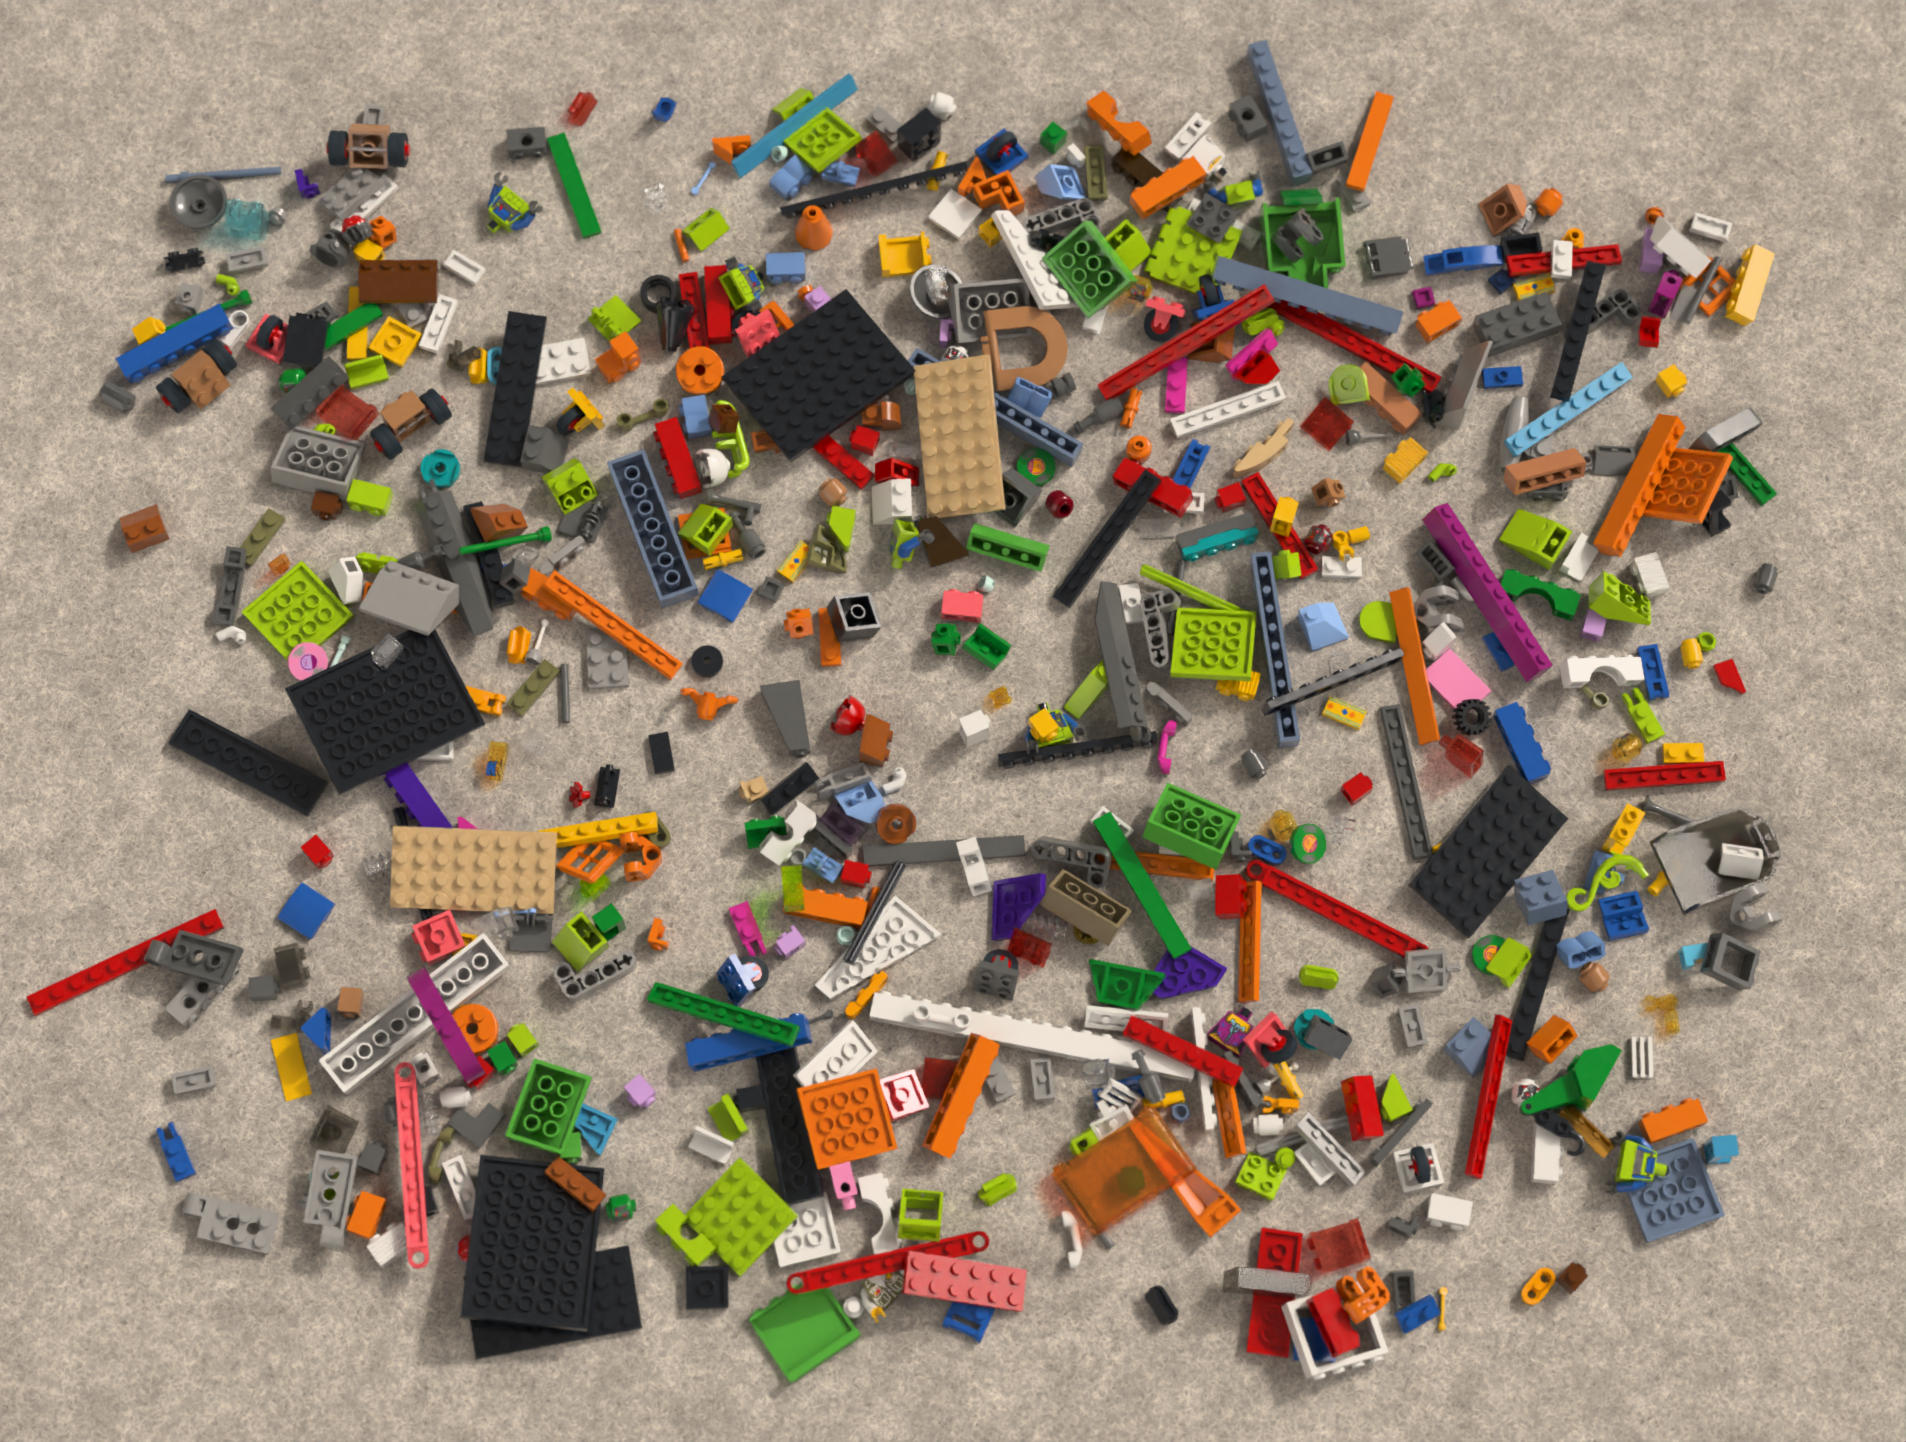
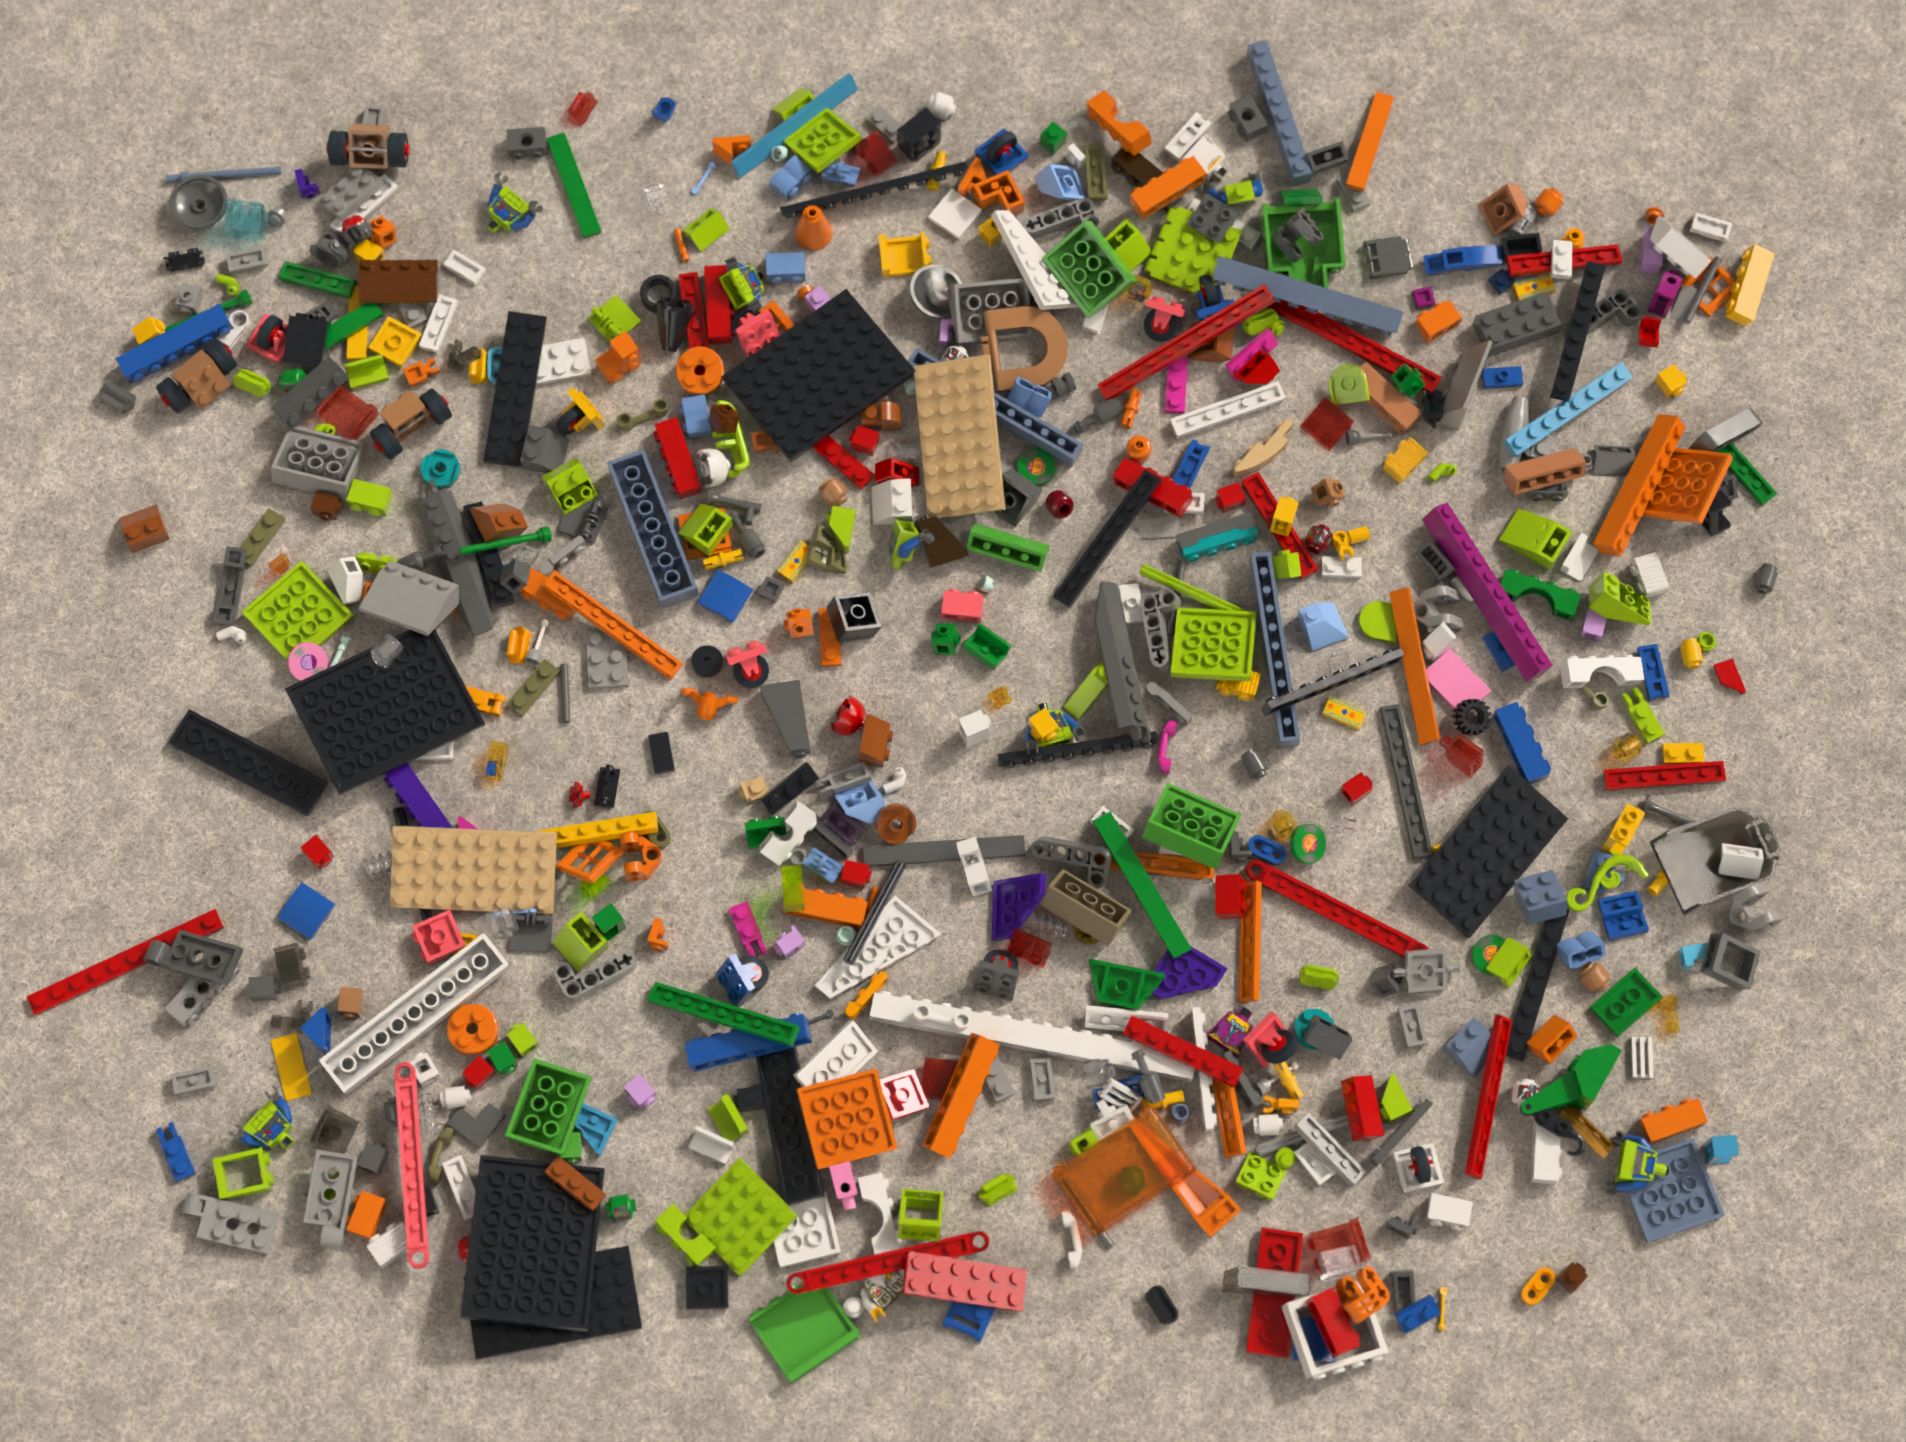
(222, 1181): none -> lime window
(251, 382): none -> lime piece
(268, 1125): none -> torso
(317, 279): none -> green tile
(418, 373): none -> orange plate
(445, 1025): magenta arch -> none
(749, 666): none -> plate
(1042, 239): black hinge -> none
(1338, 1263): none -> clear bracket
(1626, 1002): none -> green tile

